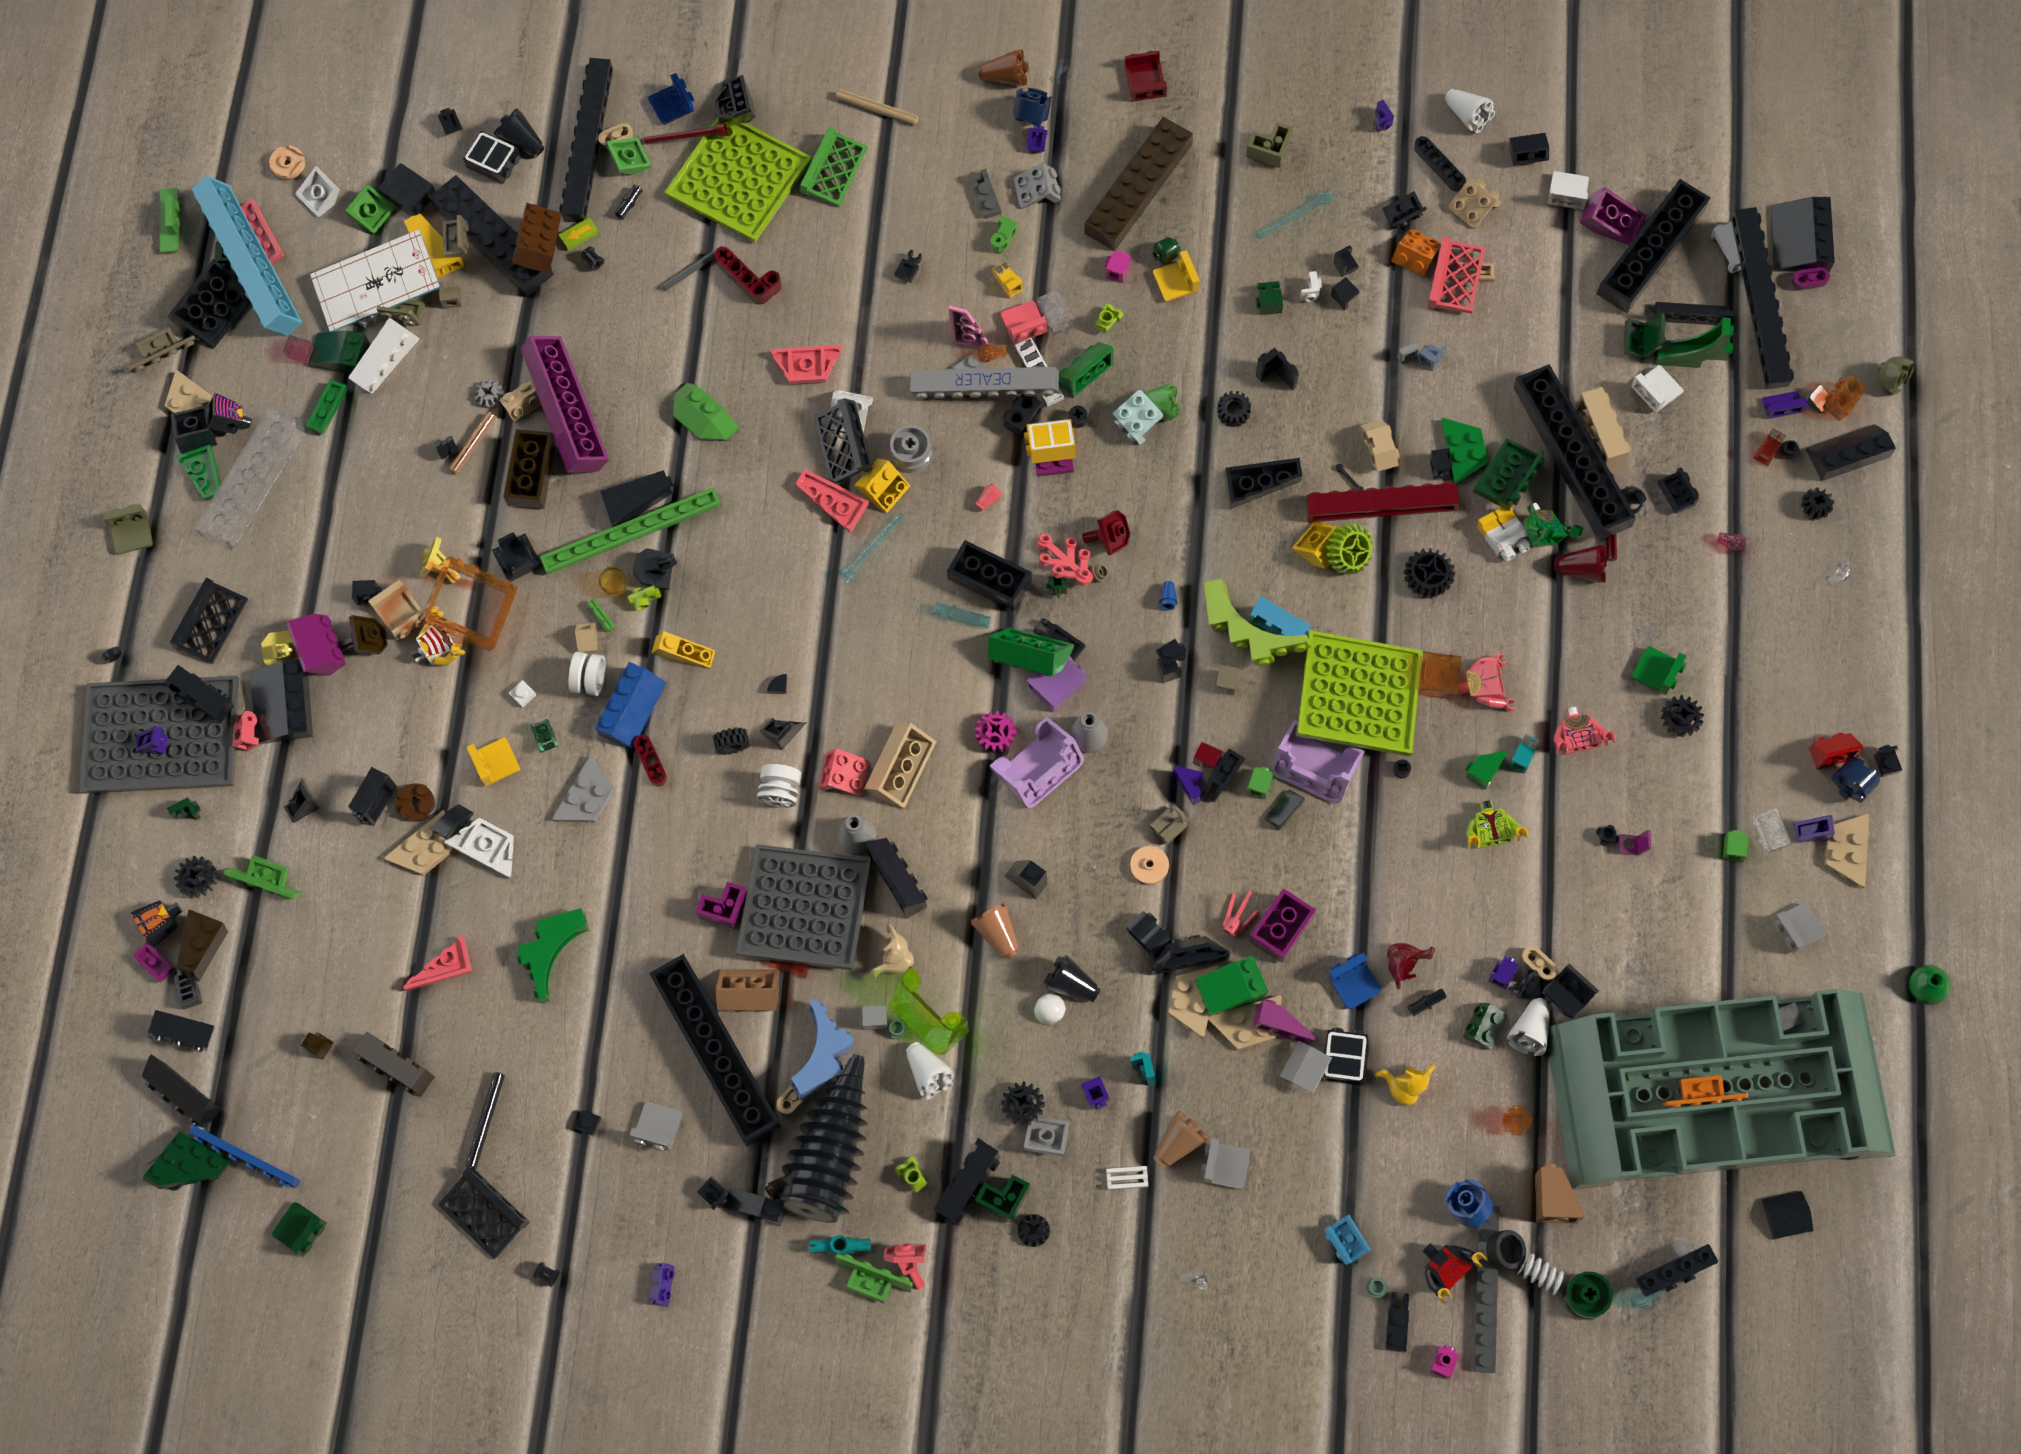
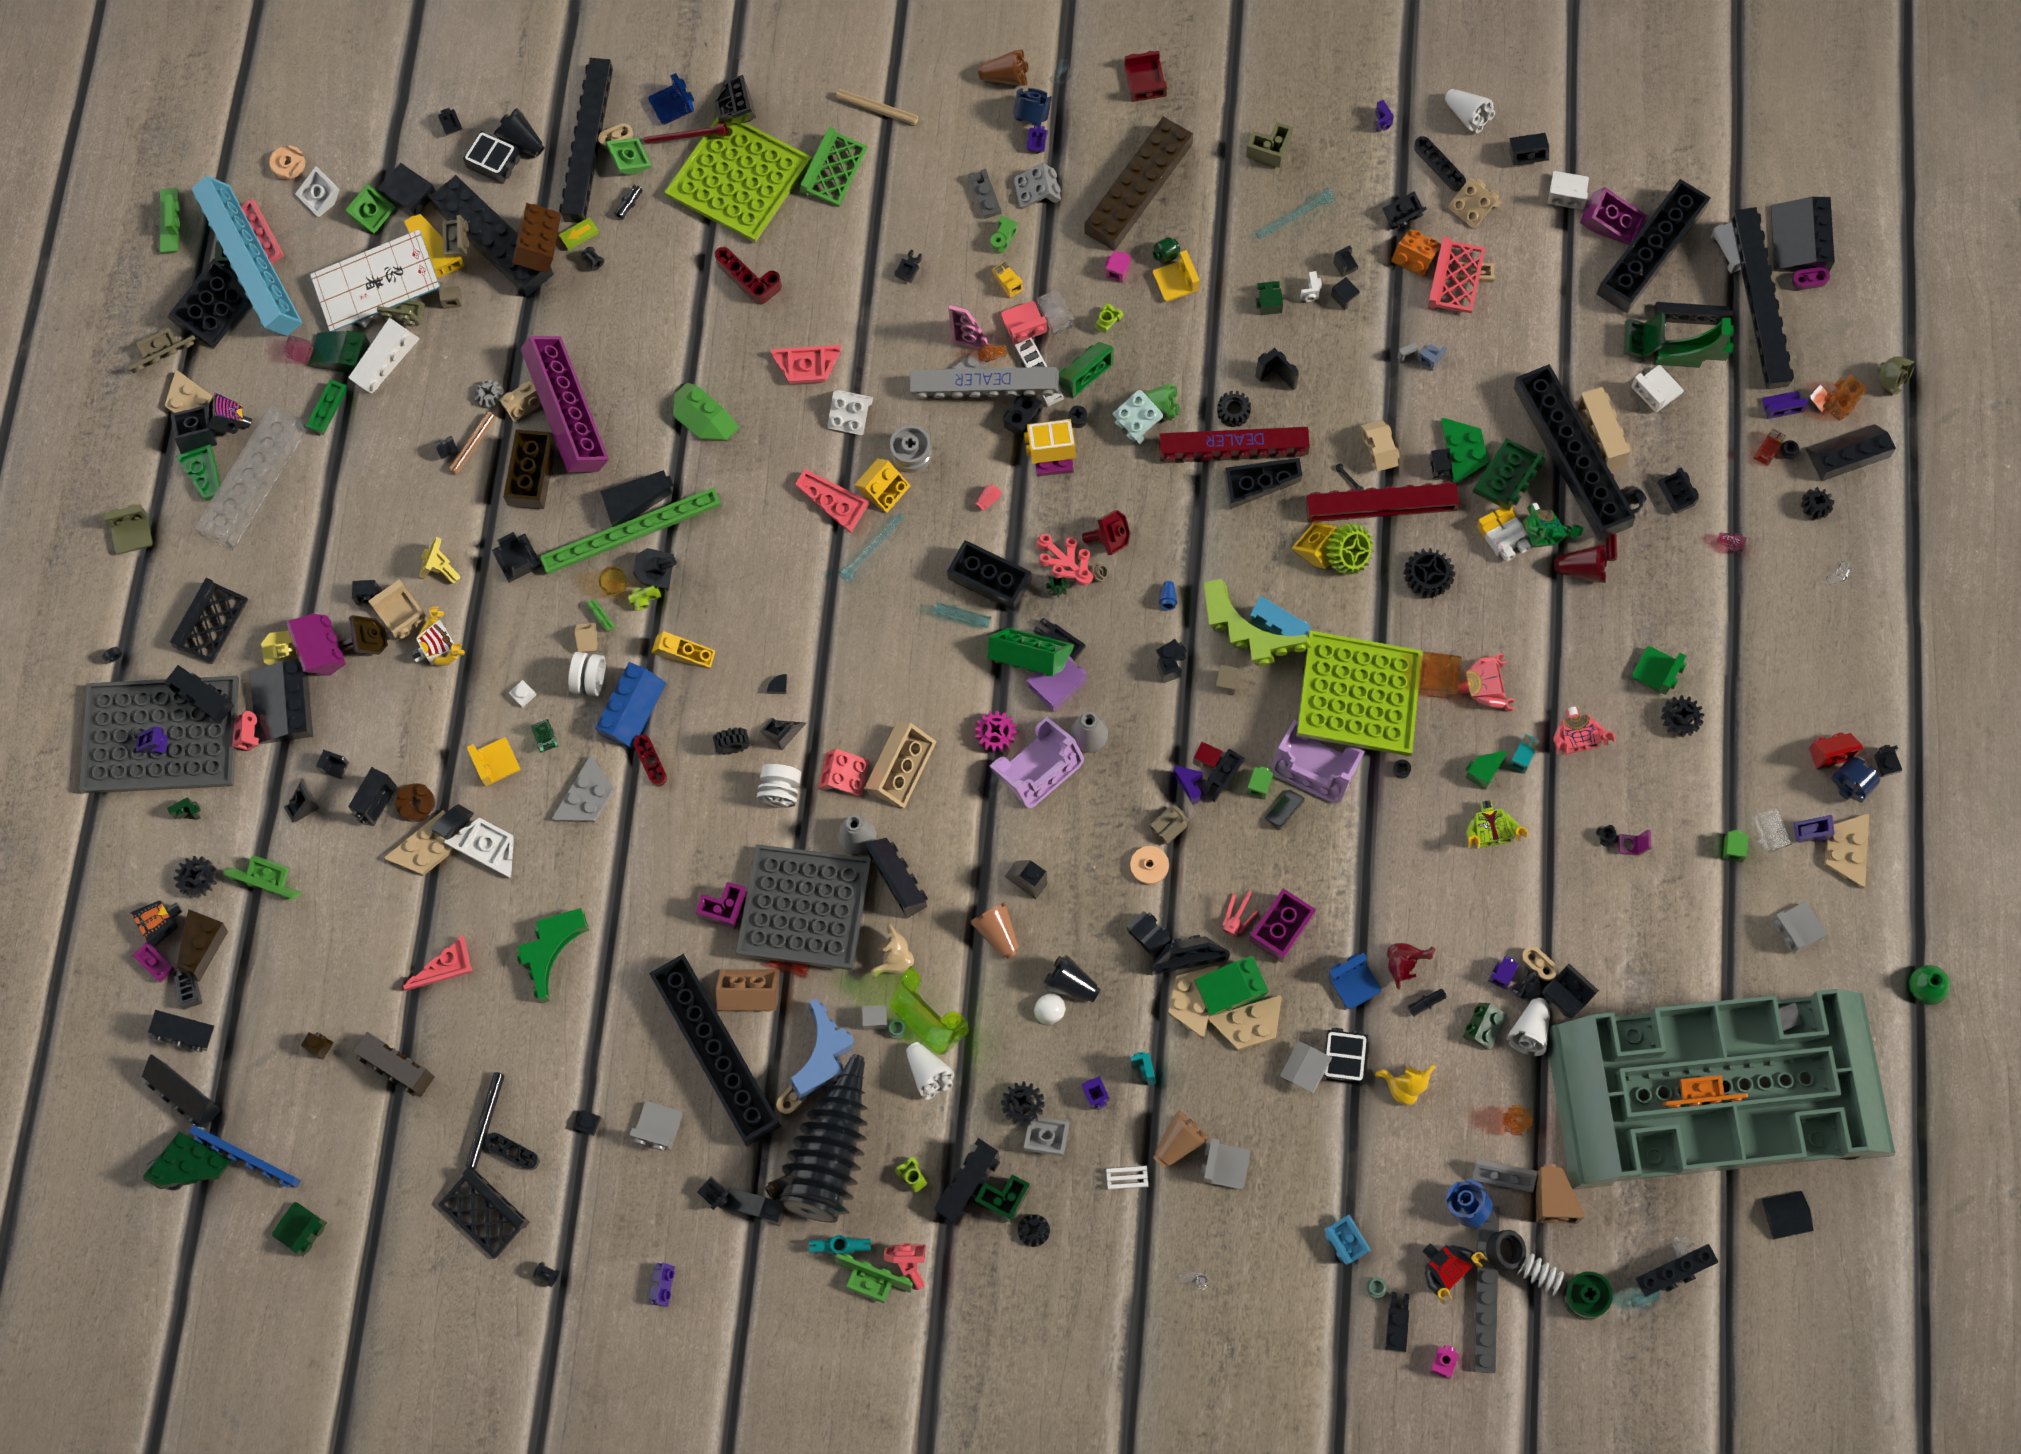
(332, 764): none -> black panel
(457, 630): clear orange window -> none
(522, 1163): none -> black beam
(689, 270): dark grey bar -> none
(854, 436): black fence -> none
(1234, 444): none -> dark red brick
(1278, 1021): magenta slope -> none
(1504, 1175): none -> light grey plate

